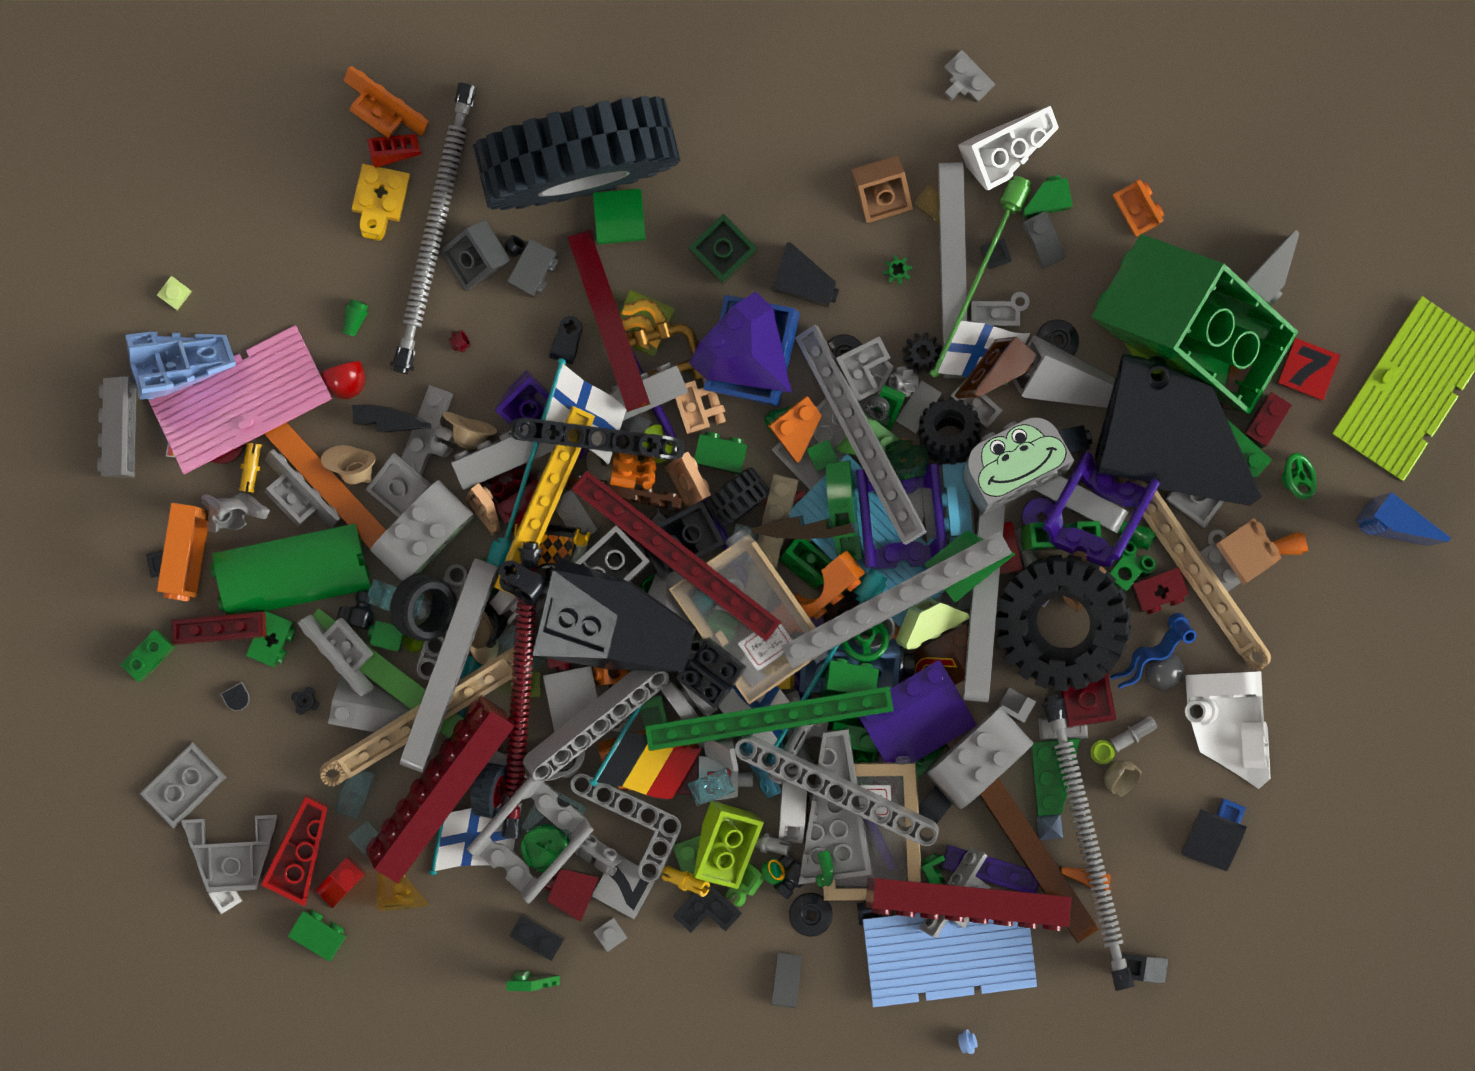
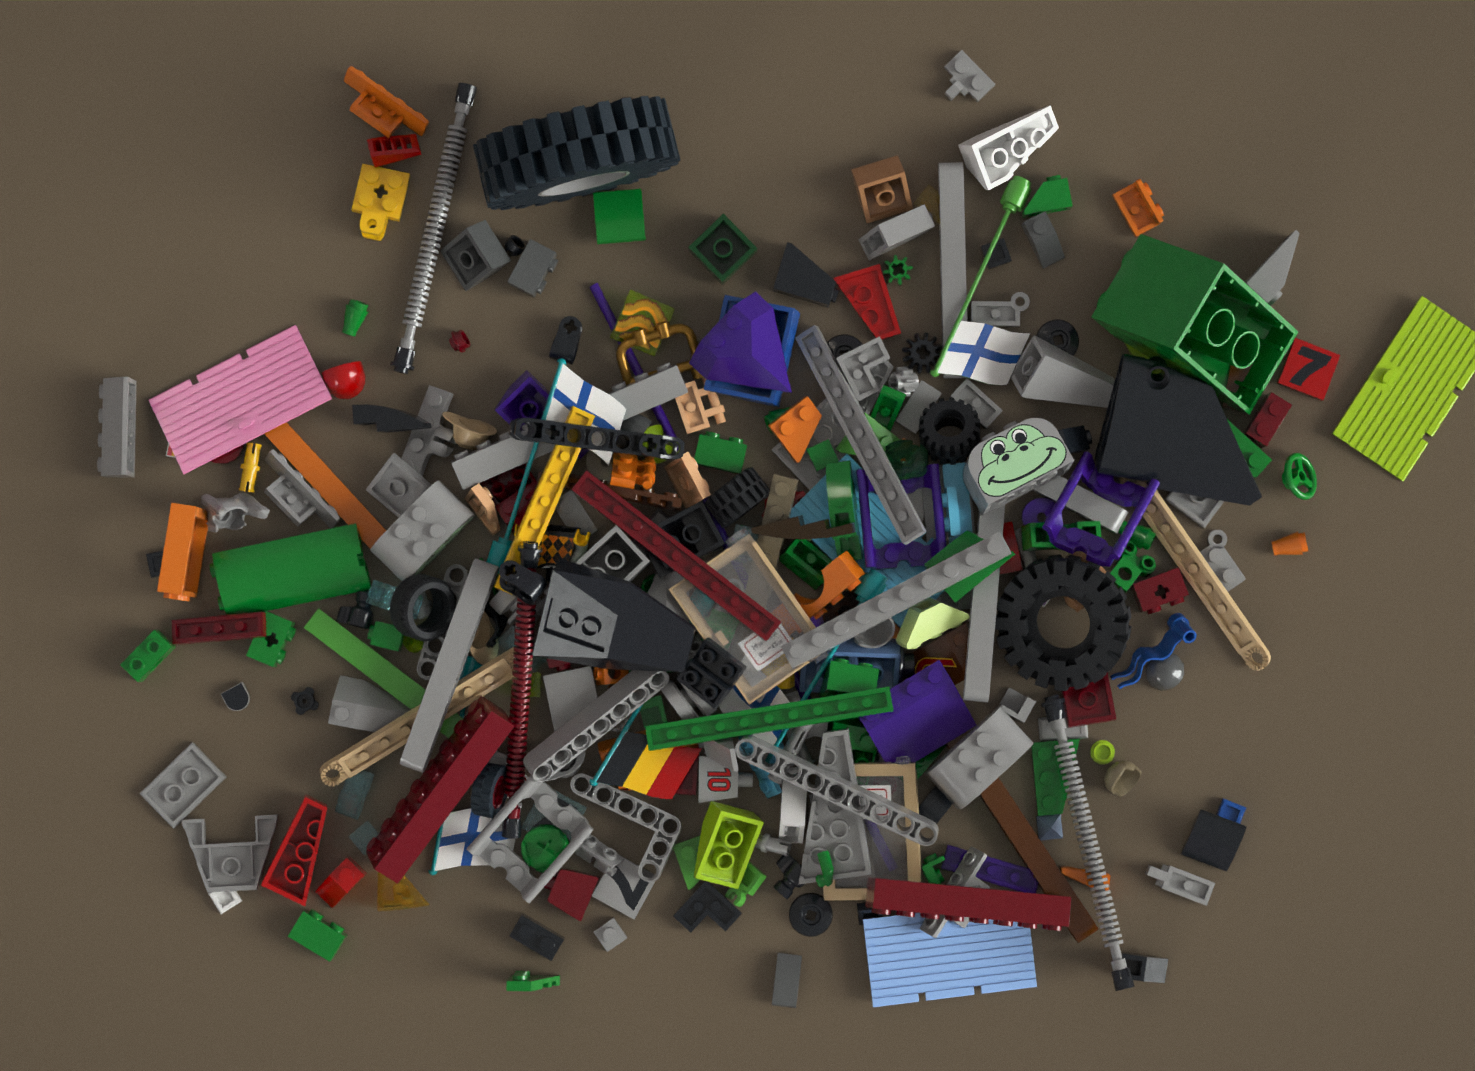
(174, 293): yellowish green plate -> none
(174, 363): light blue wedge -> none
(342, 649): light grey bracket -> none
(350, 462): tan piece -> none
(608, 320): dark red tile -> none
(685, 881): yellow pin -> none
(711, 787): clear light blue slope -> none
(773, 871): green tile -> none
(865, 643): green piece -> none
(871, 300): none -> red wing
(871, 408): dark grey bush -> none
(896, 232): none -> light grey slope
(967, 1042): light blue plate -> none
(1000, 364): reddish brown slope -> none
(1133, 733): light grey axle -> none
(1182, 883): none -> light grey hinge
(1231, 722): white panel -> none
(1249, 550): medium nougat slope -> none
(1394, 519): blue slope -> none

